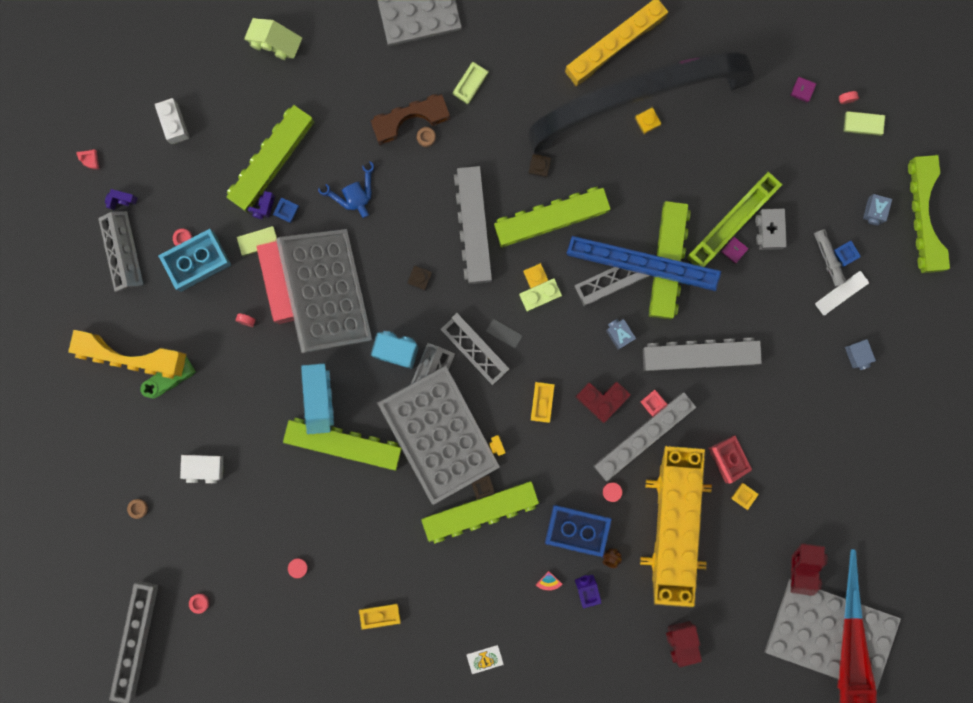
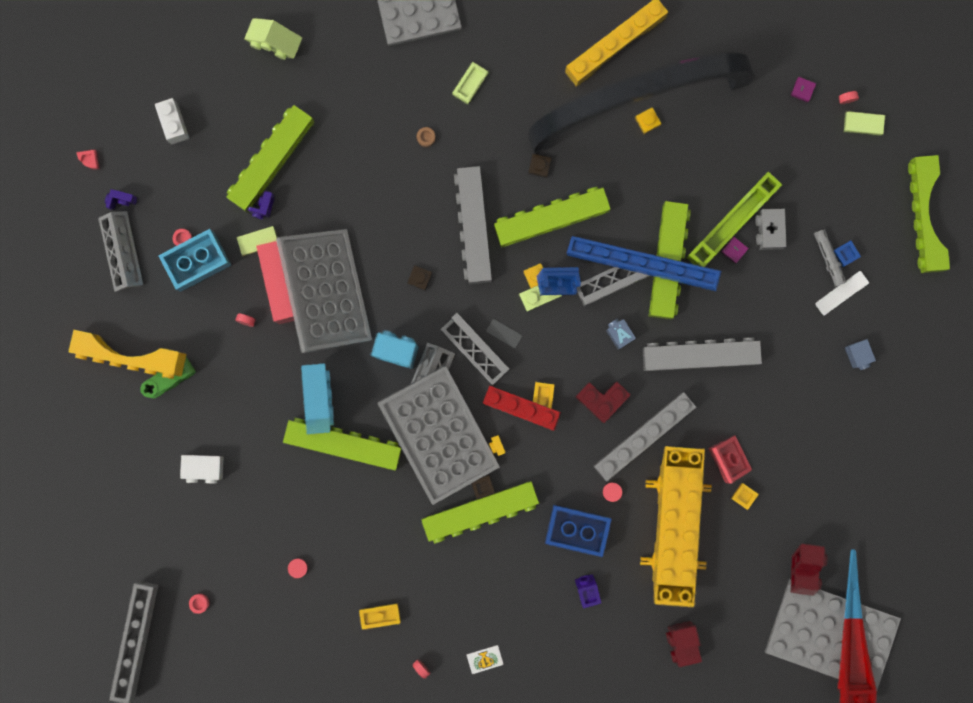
(137, 508): medium nougat tile -> none
(286, 210): blue plate -> none
(354, 194): blue piece -> none
(421, 669): none -> coral tile
(432, 110): reddish brown arch -> none
(522, 408): none -> red plate
(549, 582): tile -> none
(558, 281): none -> blue hinge
(612, 558): reddish brown plate -> none
(653, 402): coral tile -> none
(877, 209): sand blue brick -> none

